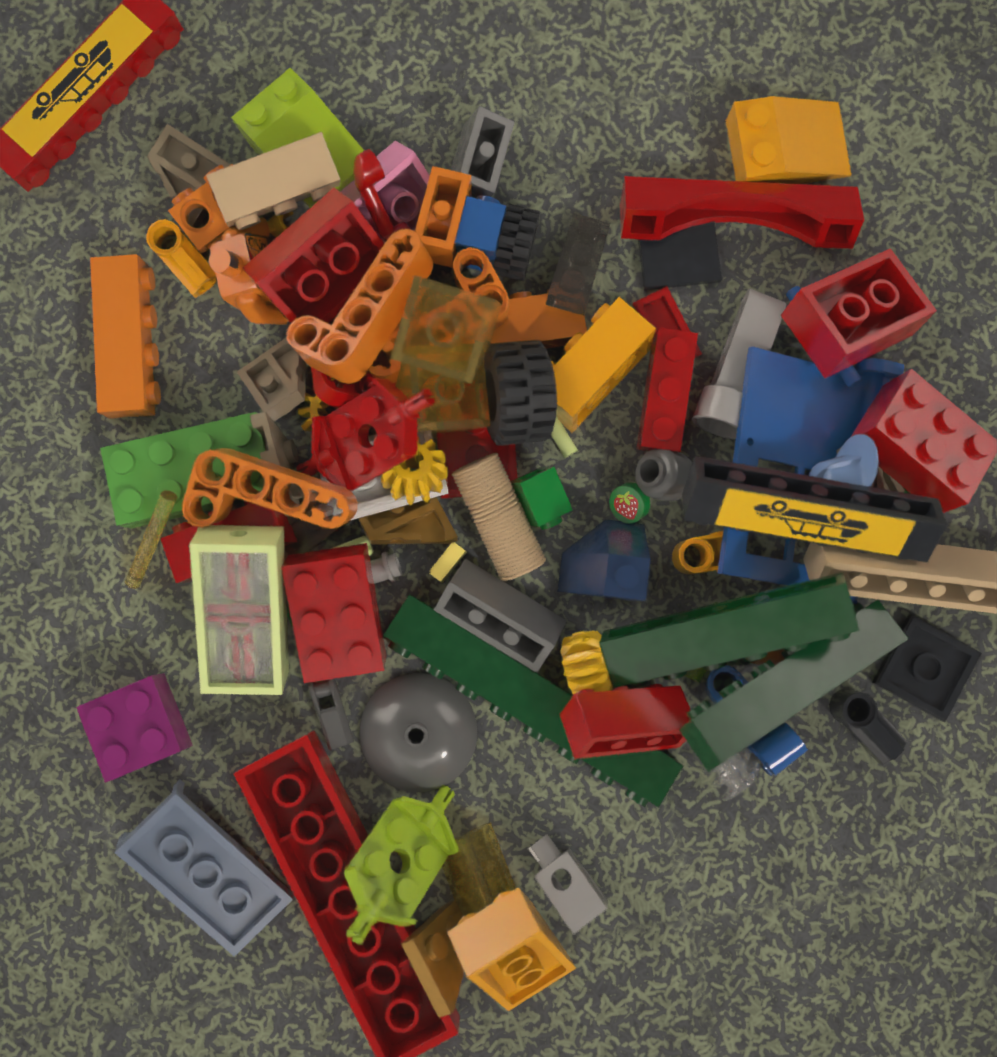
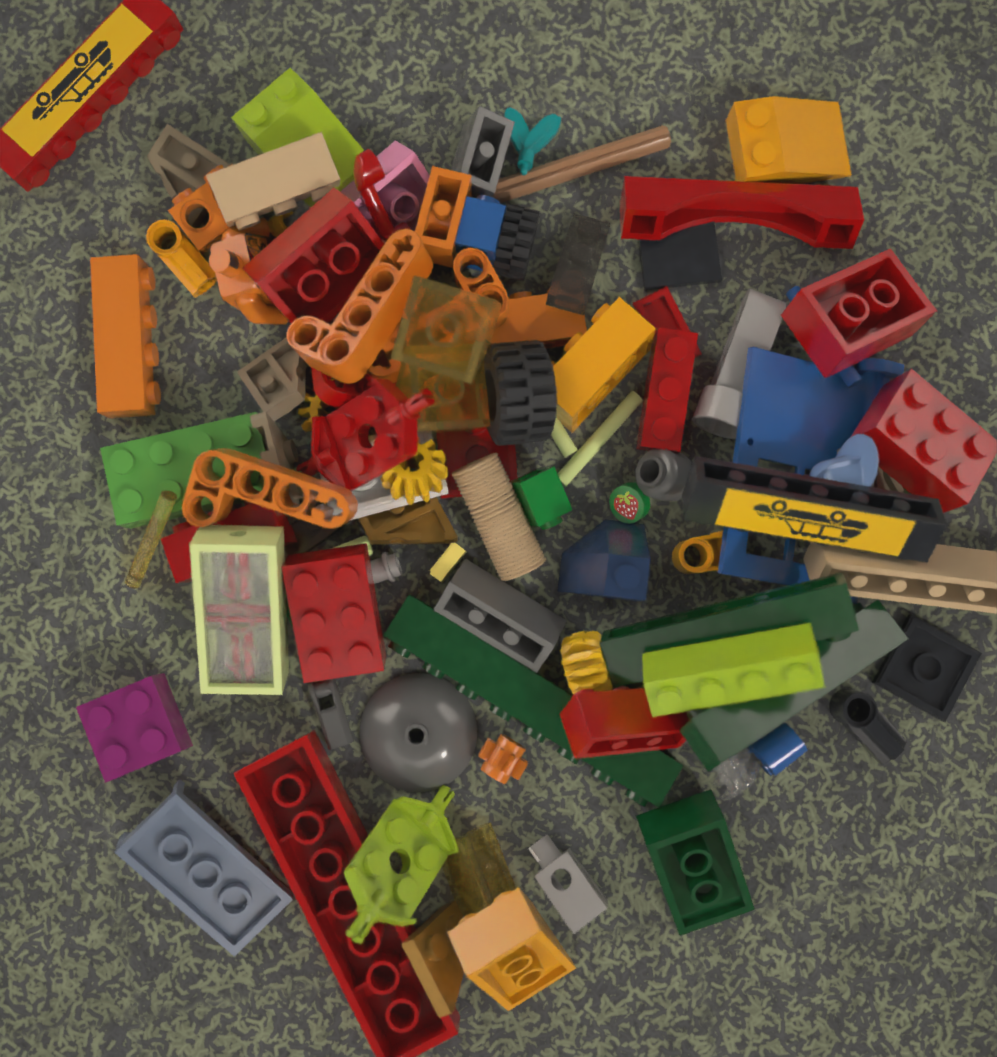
(503, 758): none -> orange gear
(531, 142): none -> teal piece
(582, 163): none -> medium nougat axle
(599, 437): none -> yellowish green bar
(695, 862): none -> dark green slope
(732, 670): none -> lime brick

